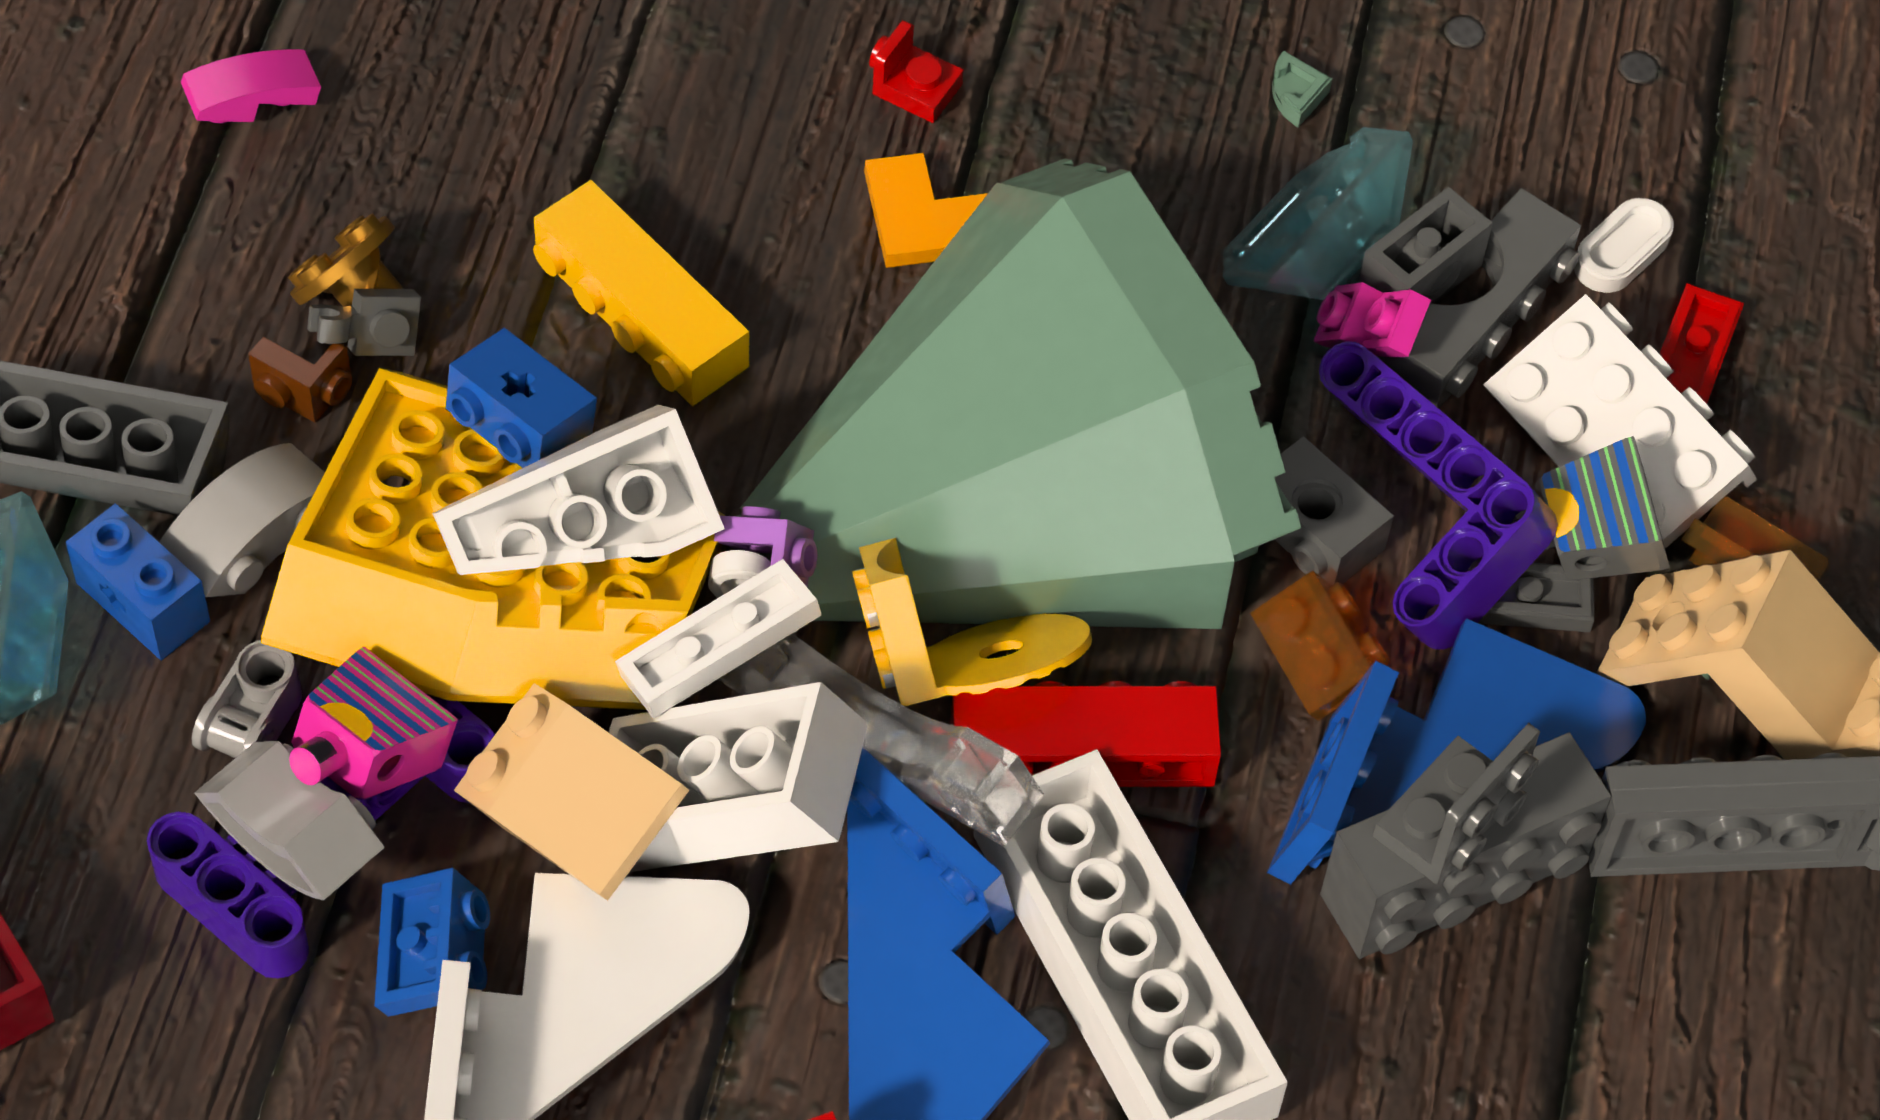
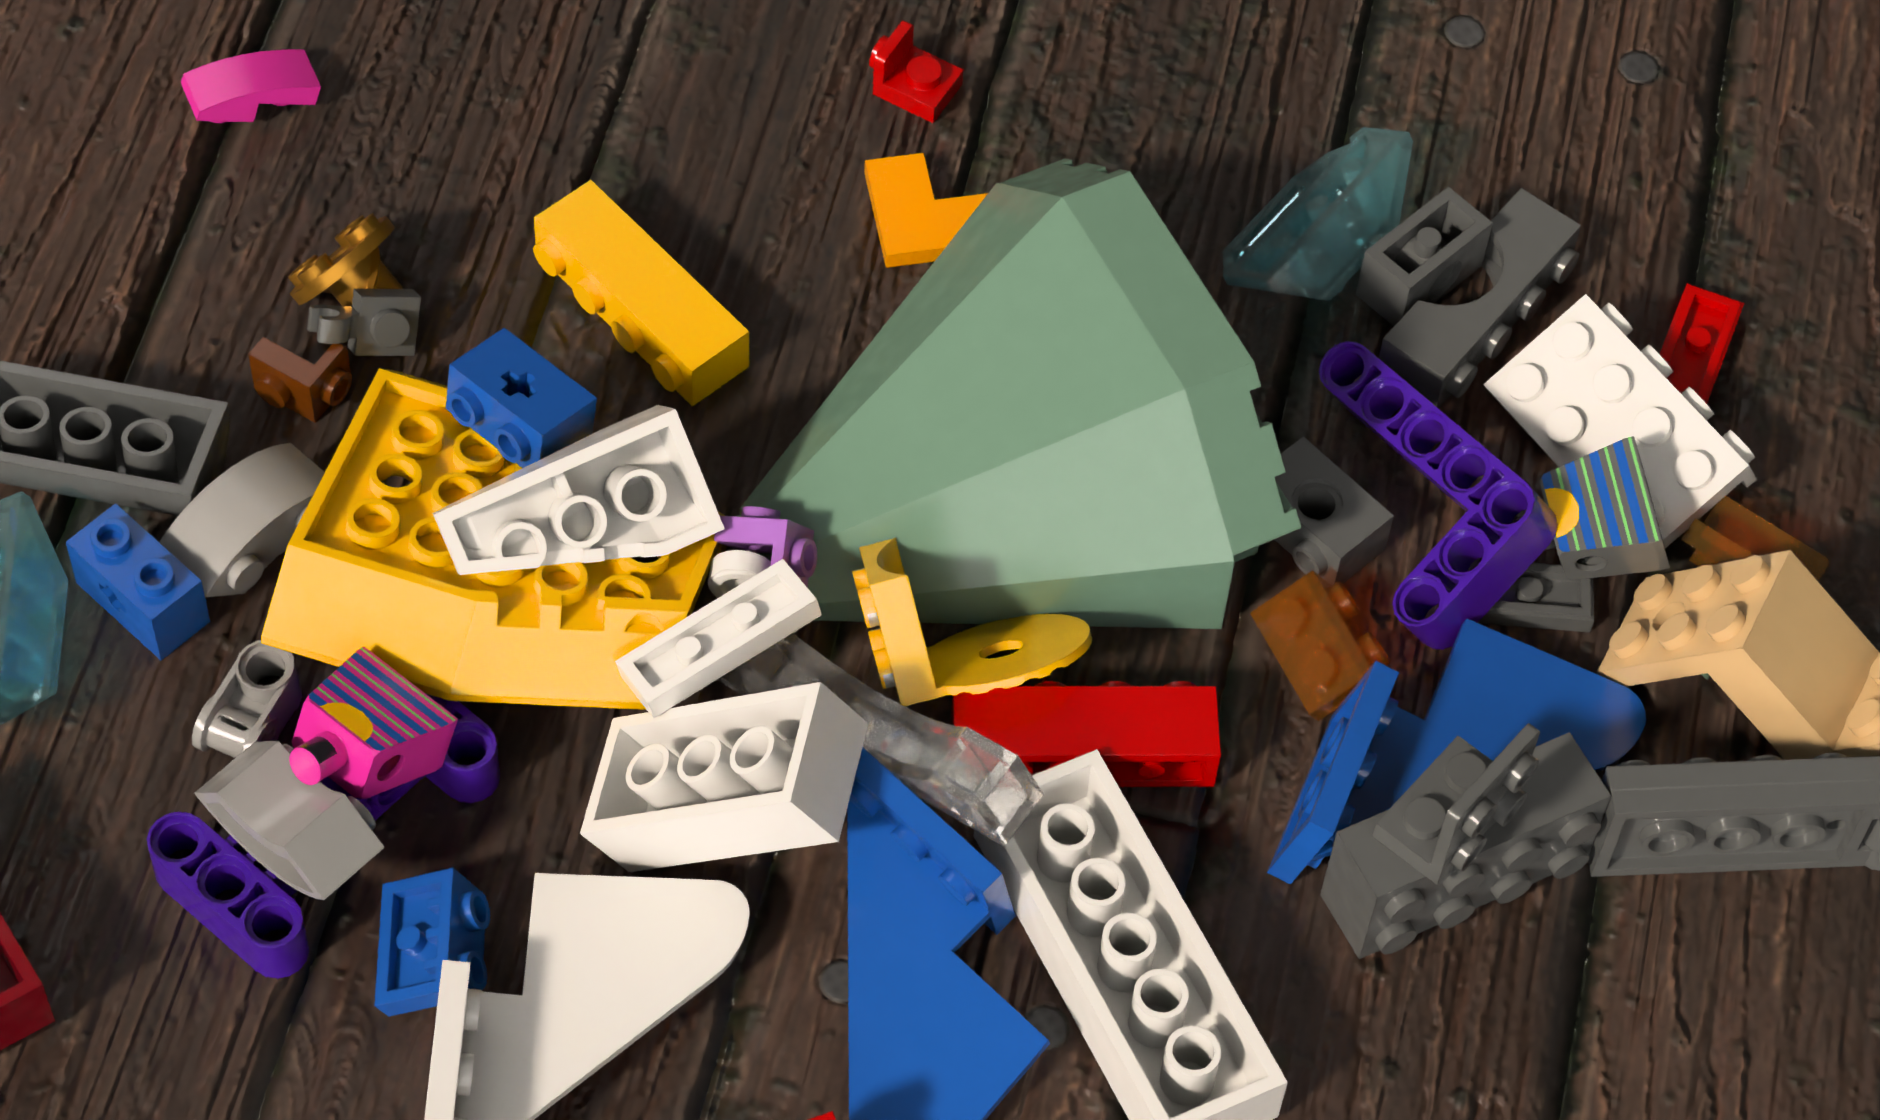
(571, 791): tan slope -> none
(1298, 88): sand green tile -> none
(1377, 320): dark pink slope -> none
(1624, 245): white tile -> none

